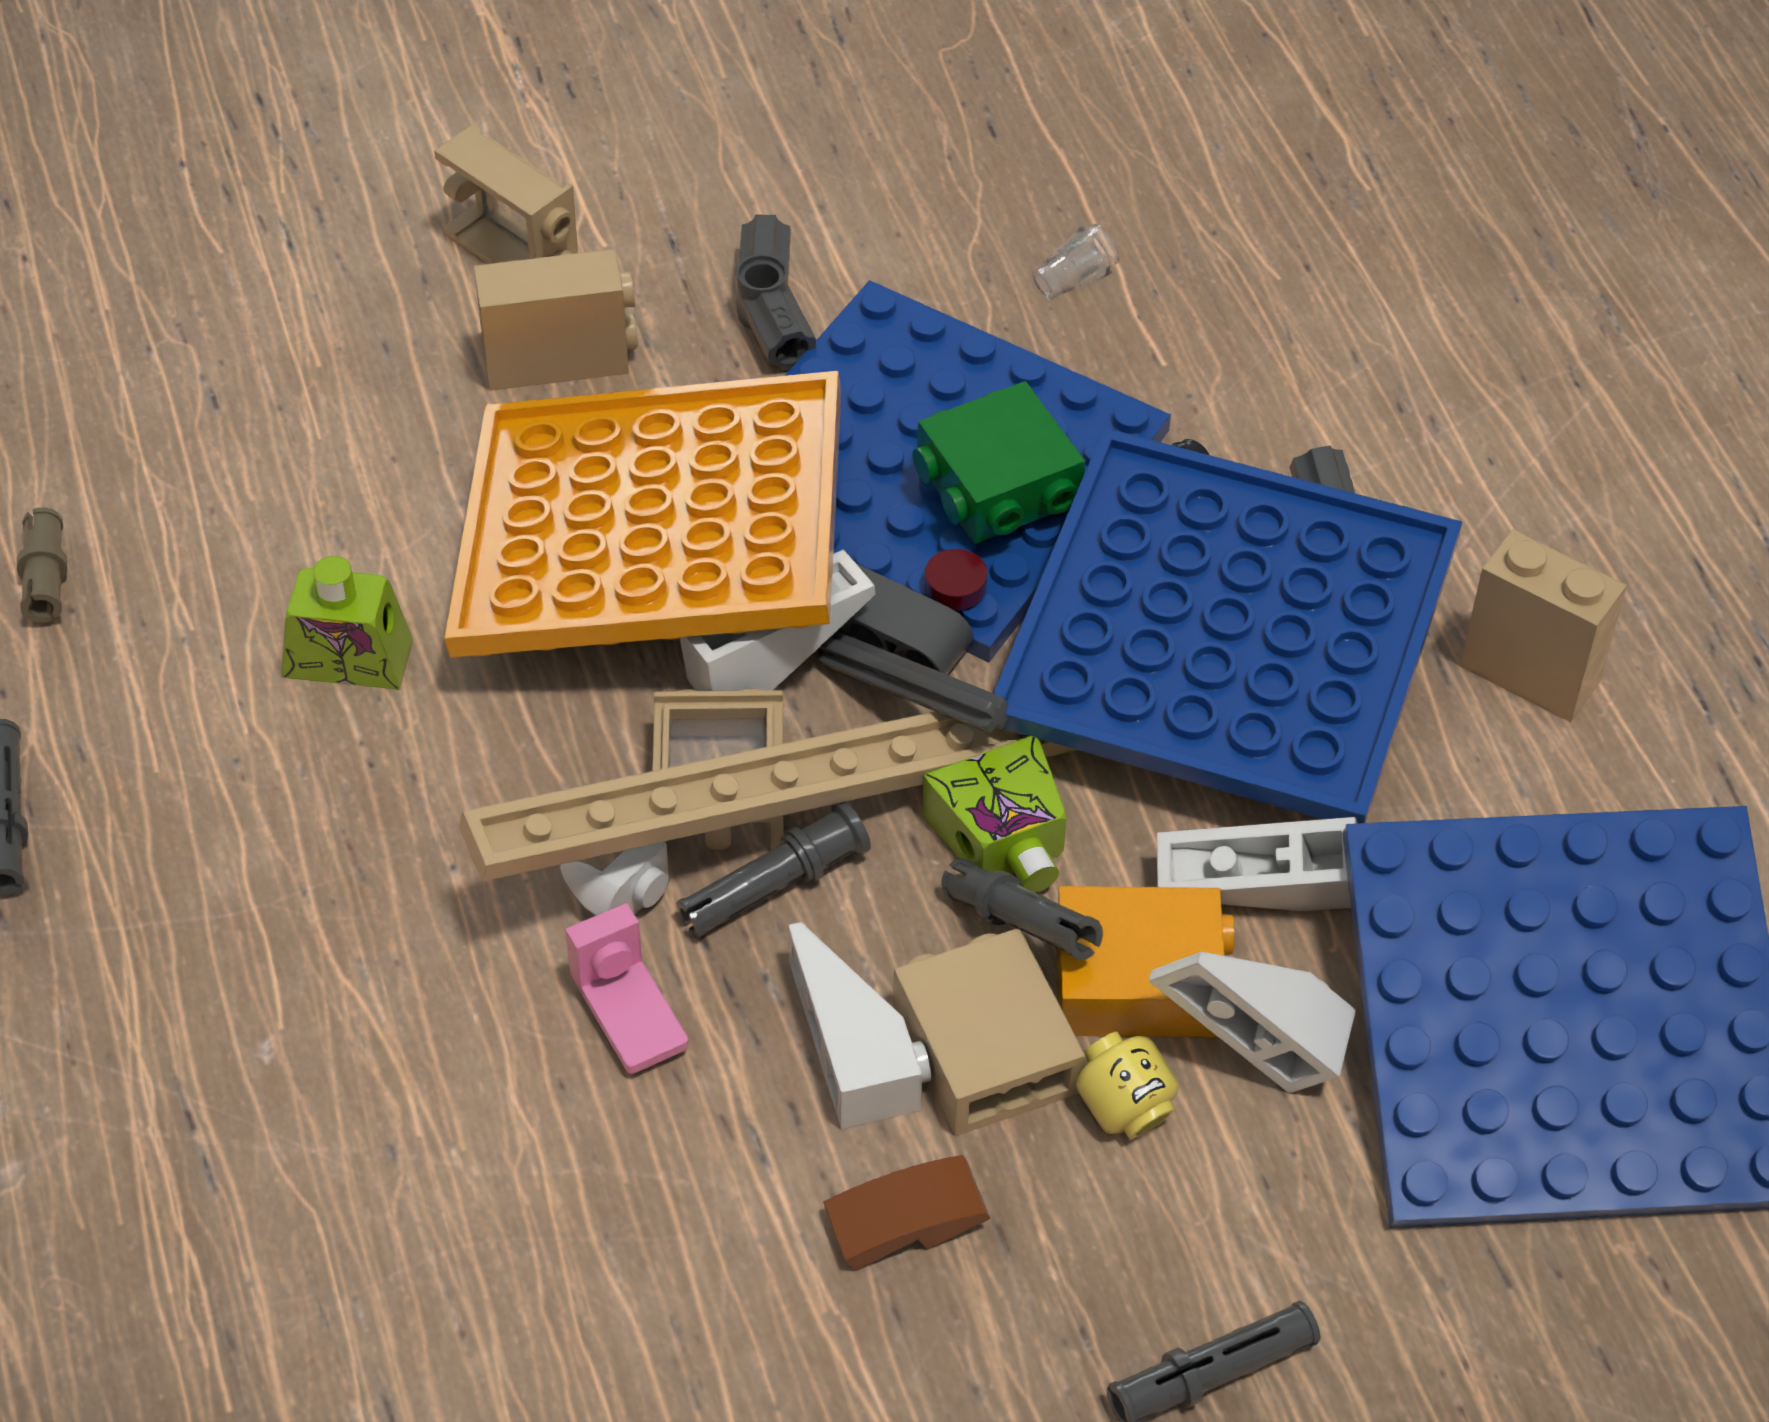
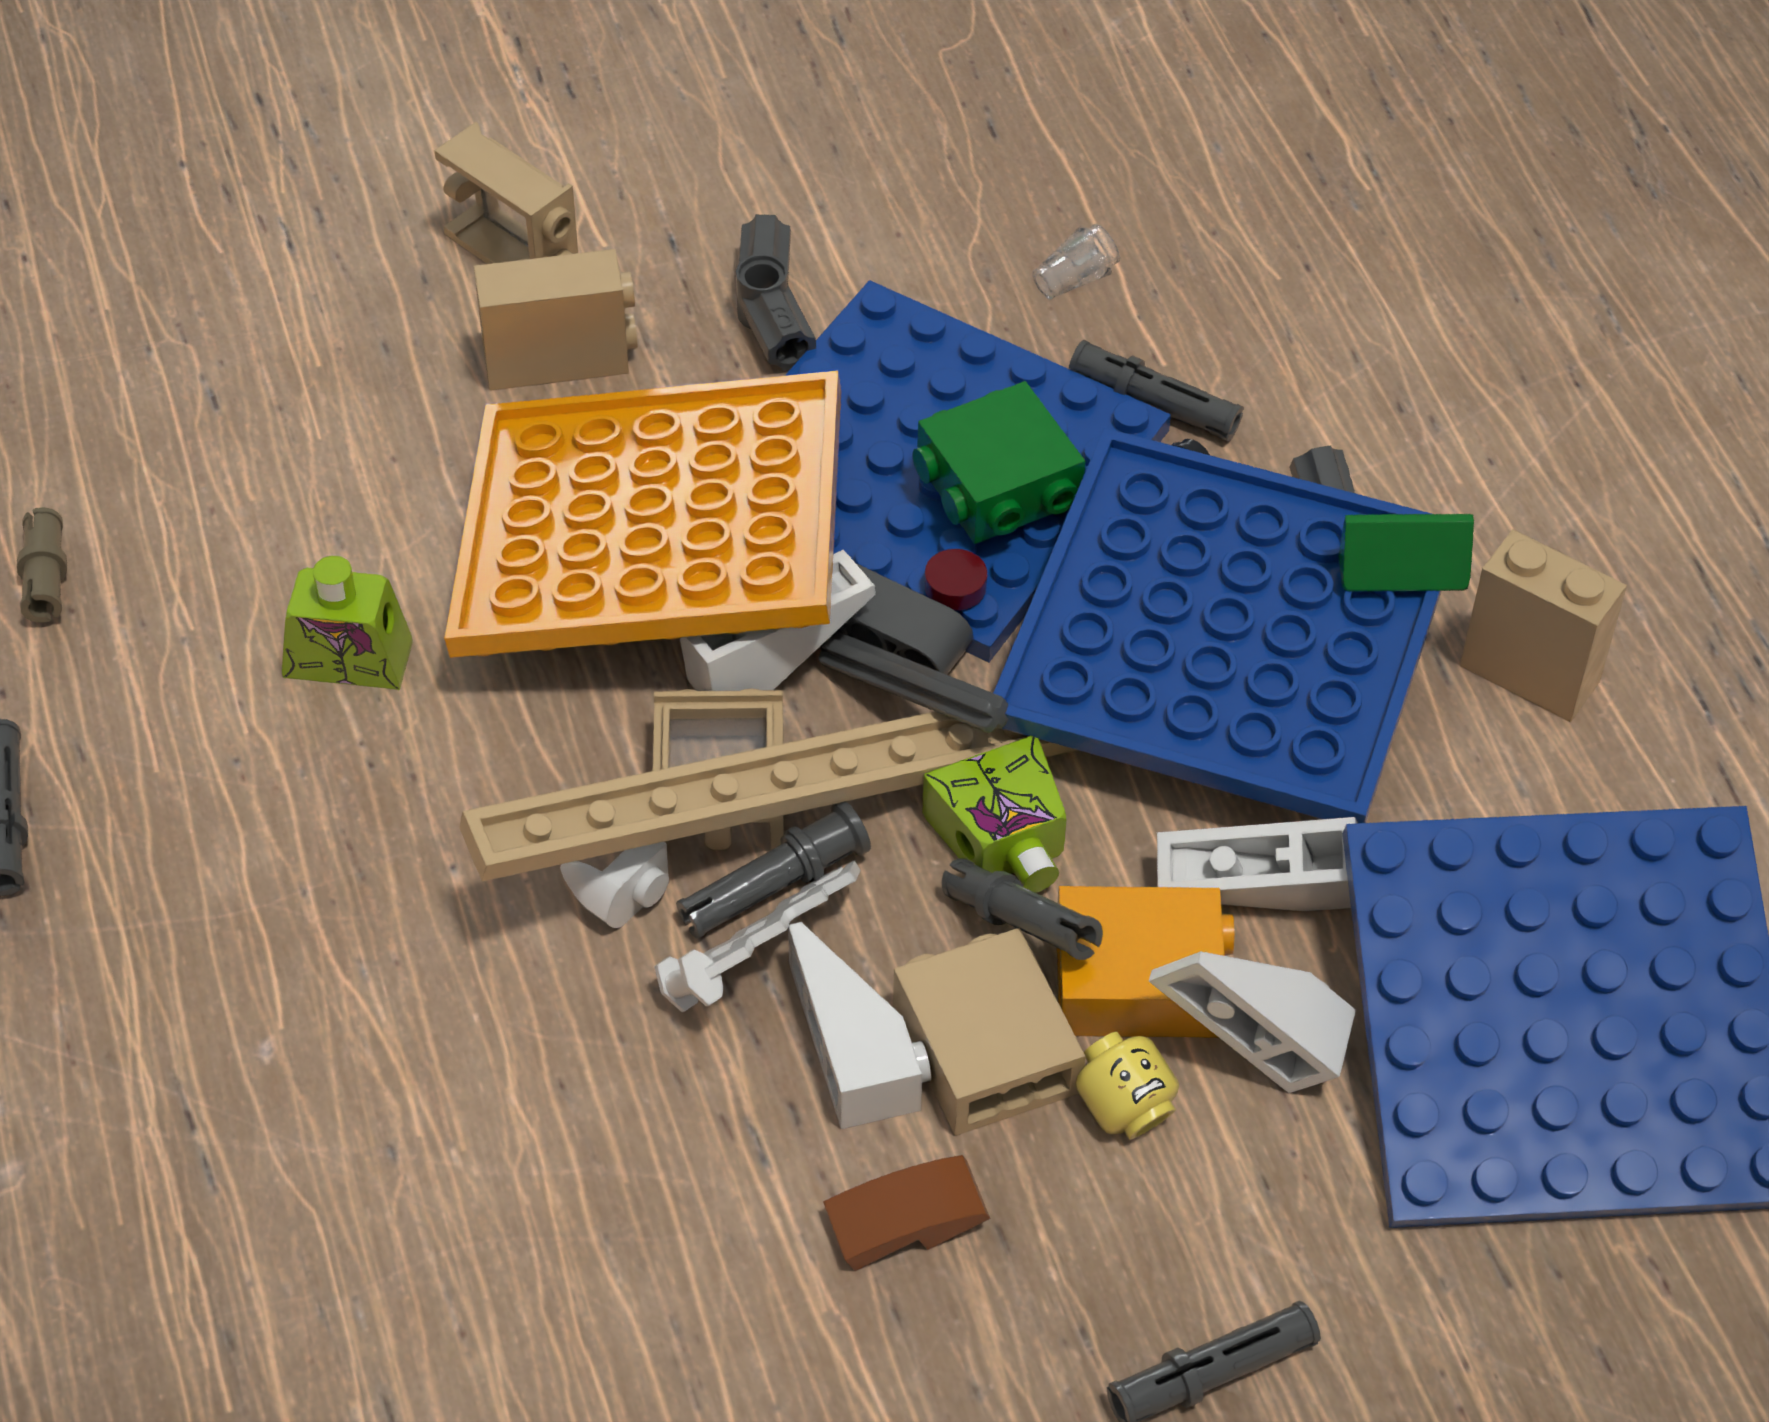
(621, 991): bright pink bracket -> none
(699, 974): none -> white piece
(1158, 390): none -> dark grey pin
(1406, 552): none -> green slope

